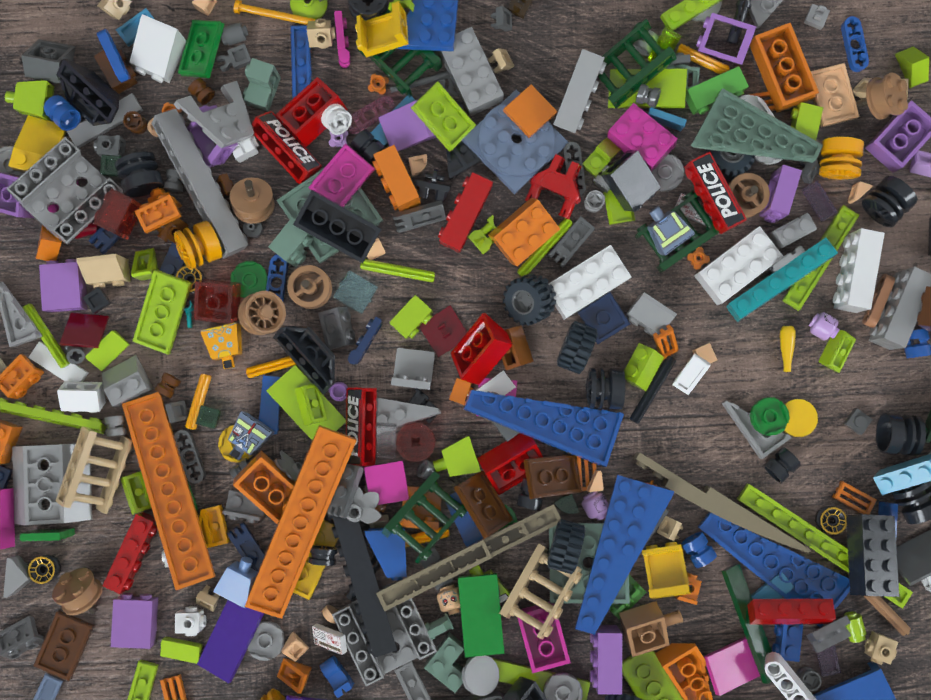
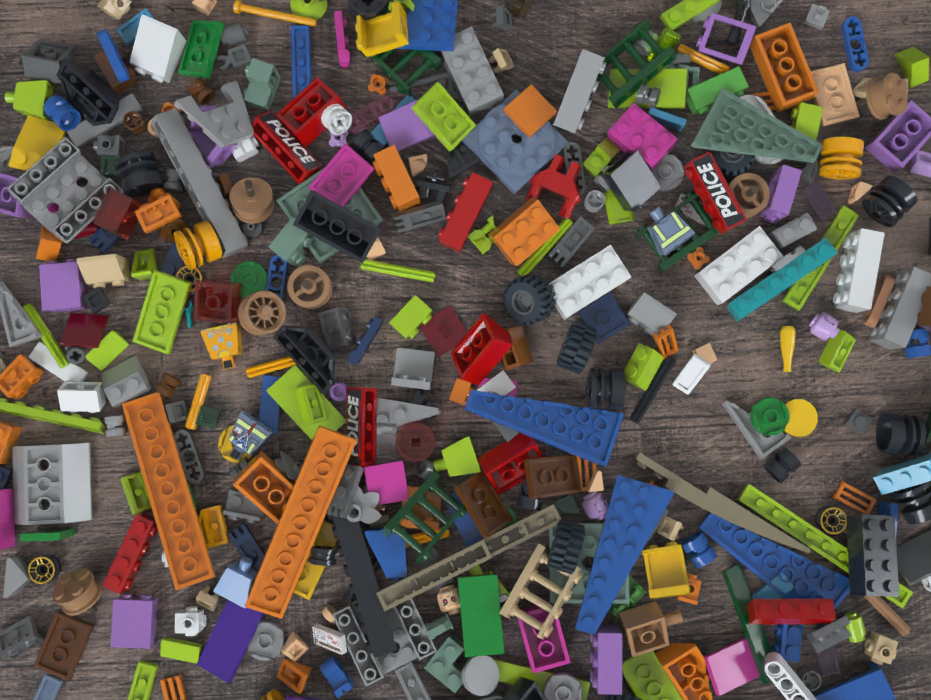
(81, 457): tan fence -> none
(320, 33): tan brick -> none
(355, 292): clear light blue piece -> none

